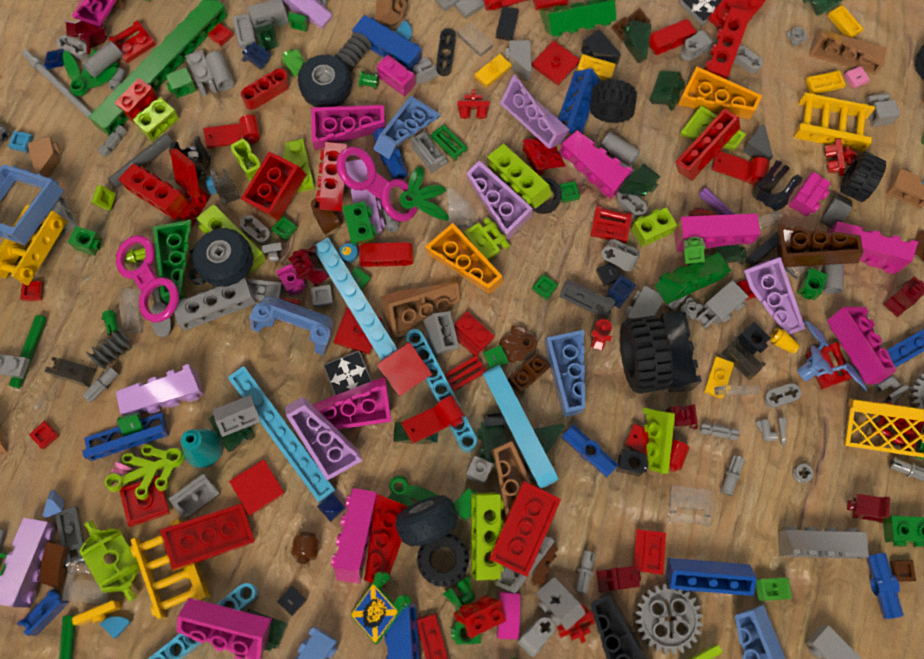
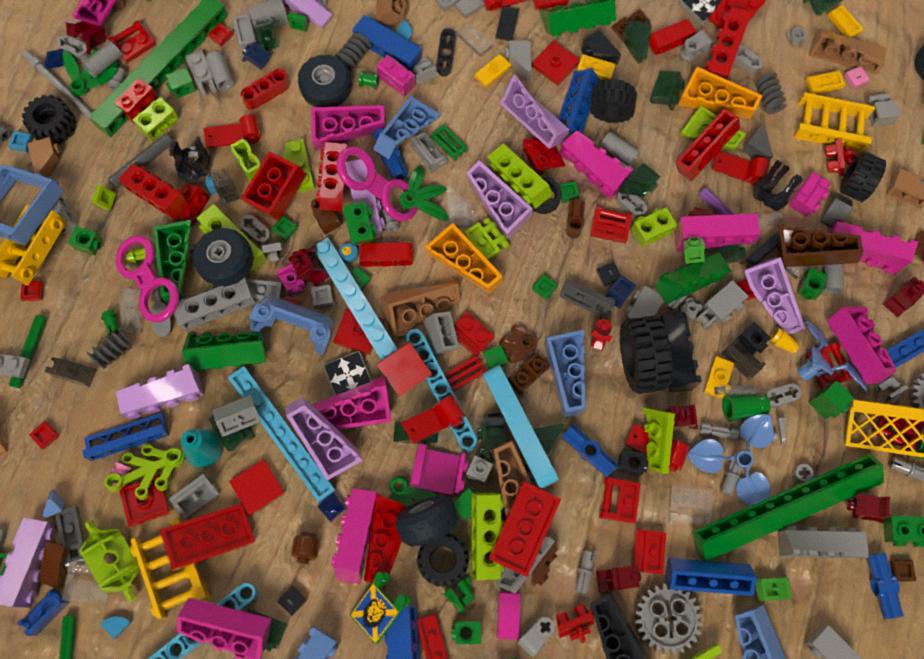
(41, 110): none -> black tyre
(97, 614): yellow plate -> none
(100, 384): light grey axle -> none
(112, 140): light grey axle -> none
(130, 424): green tile -> none
(185, 173): red tile -> none
(198, 281): black bush -> none
(224, 350): none -> green wedge
(292, 61): bright green bracket -> none
(438, 471): none -> dark pink panel
(465, 106): red hips -> none
(480, 615): red bracket -> none
(560, 603): light grey brick -> none
(575, 218): none -> reddish brown piece
(622, 254): light grey piece -> none
(626, 501): none -> red plate
(708, 457): none -> medium blue plant
(744, 406): none -> green plant
(772, 96): none -> dark grey piece
(788, 507): none -> green brick
(832, 400): none -> green brick

